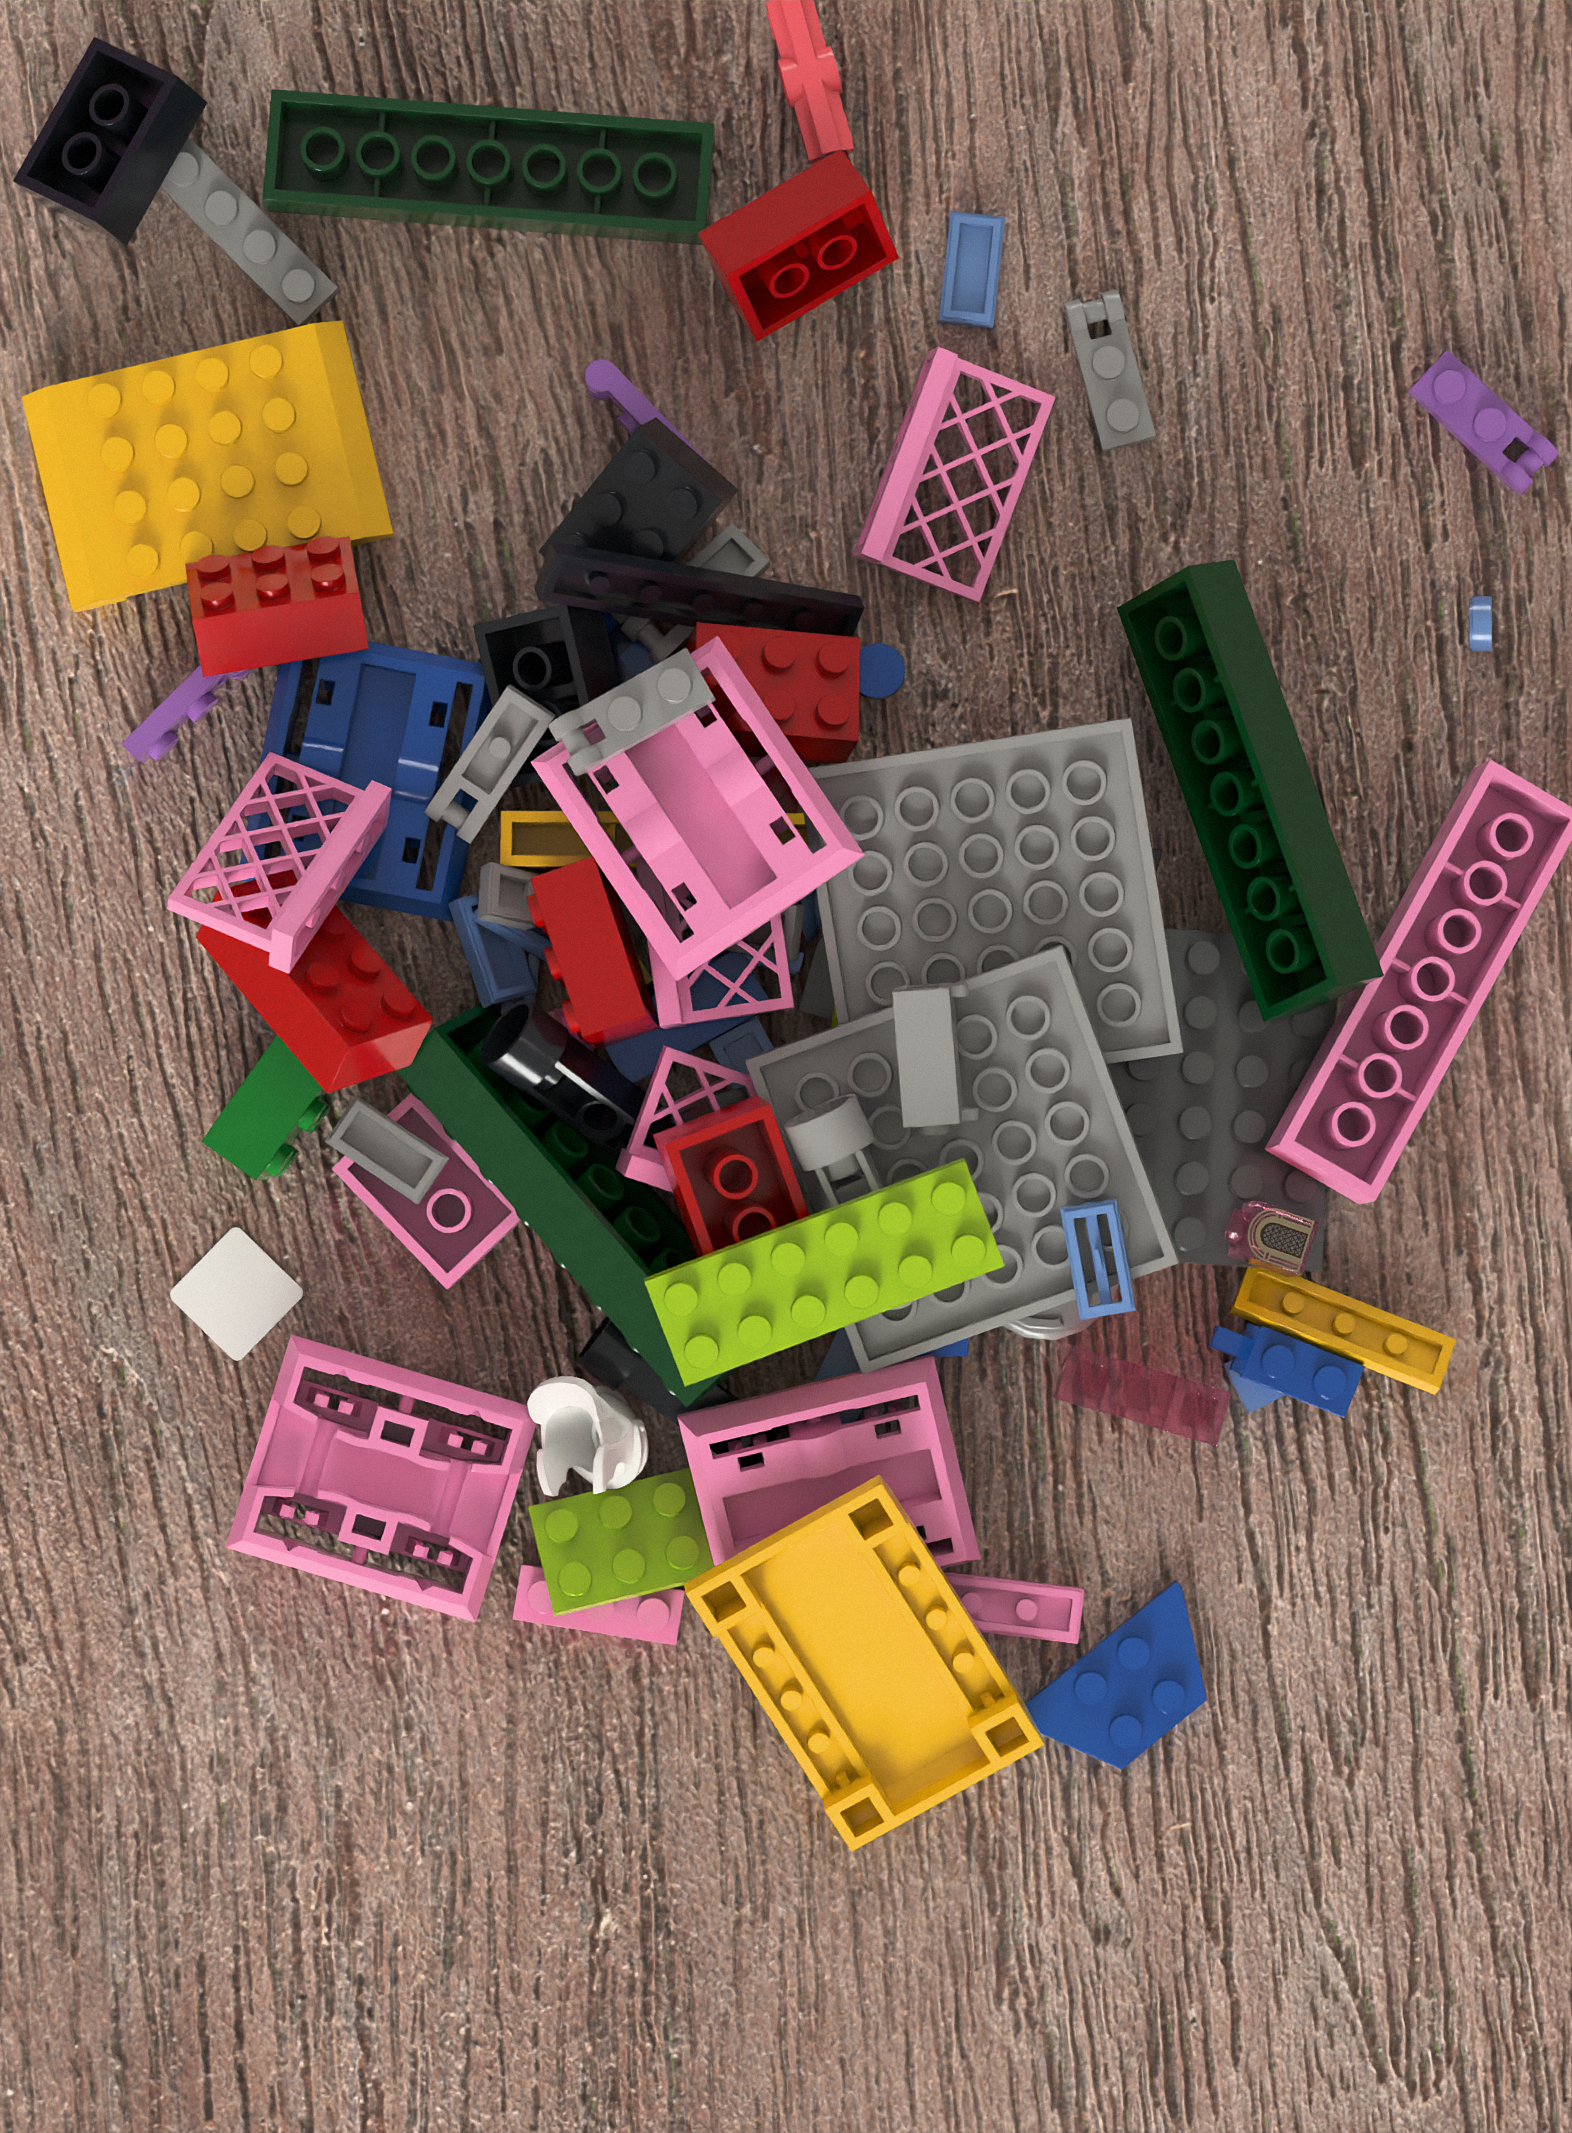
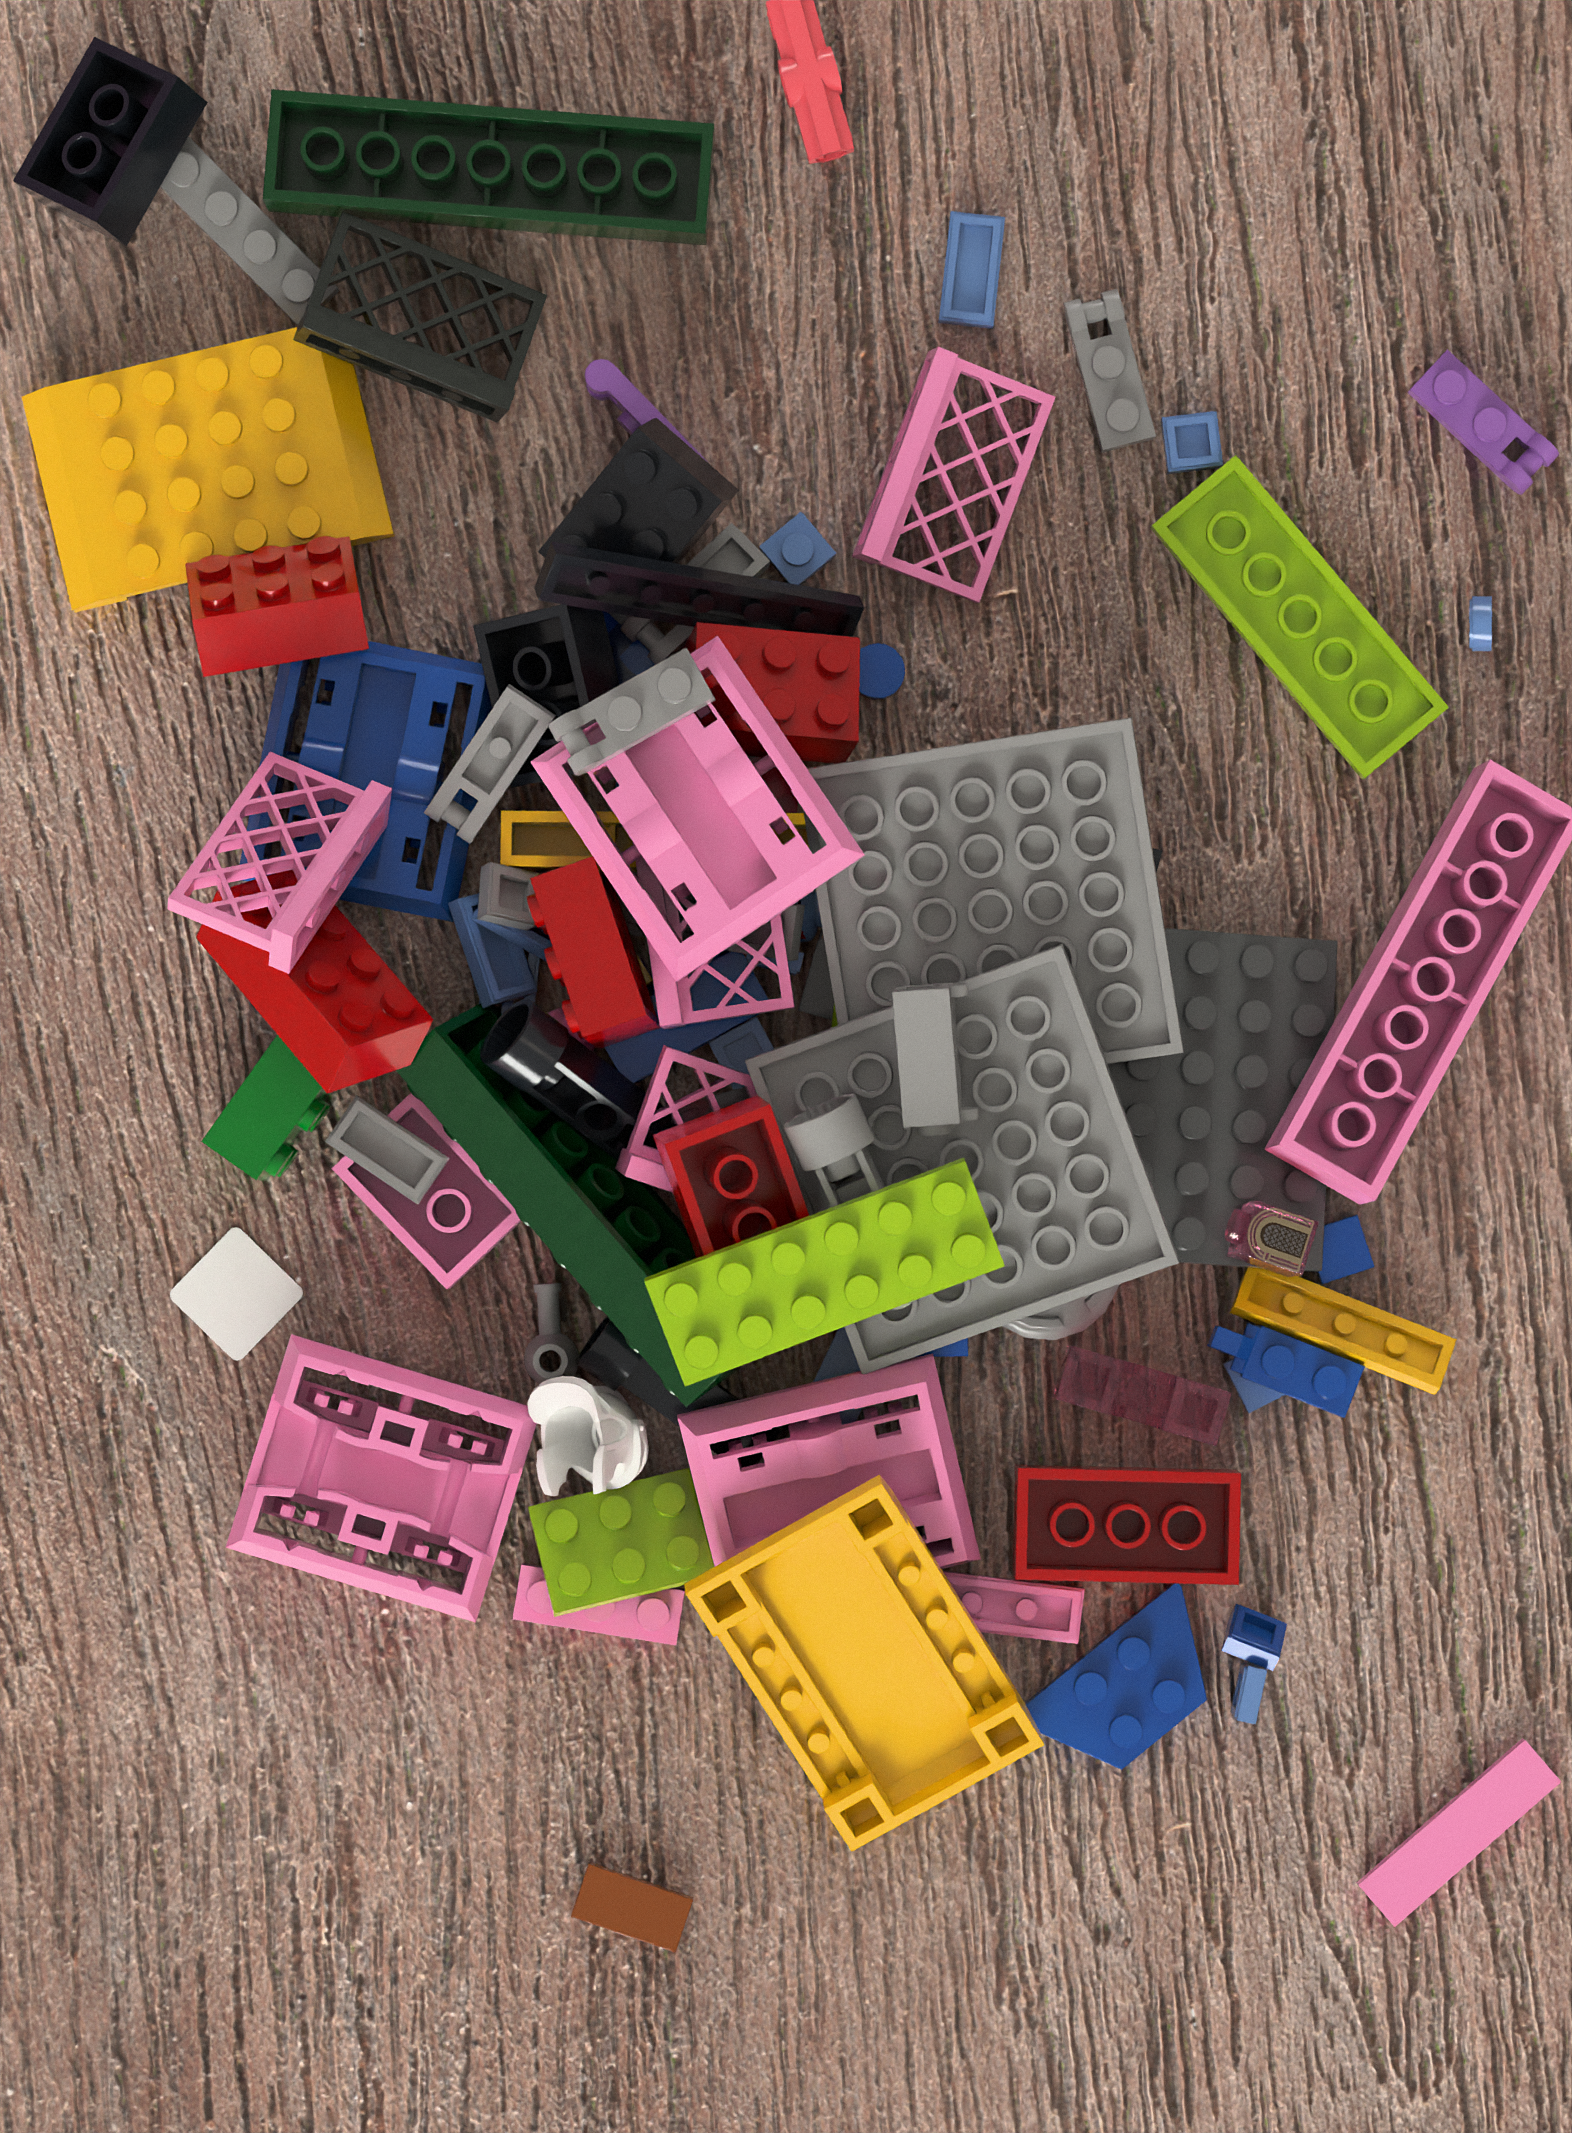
(189, 700): medium lavender plate -> none
(403, 360): none -> pearl dark grey fence
(549, 1337): none -> light grey bar
(632, 1907): none -> dark orange tile
(797, 550): none -> medium blue plate
(799, 245): red brick -> none
(1090, 1211): medium blue tile -> none
(1126, 1524): none -> red brick
(1191, 442): none -> medium blue tile
(1248, 1692): none -> medium blue tile
(1249, 790): dark green brick -> none
(1254, 1637): none -> blue tile
(1299, 617): none -> lime plate
(1344, 1250): none -> blue tile
(1458, 1832): none -> bright pink tile

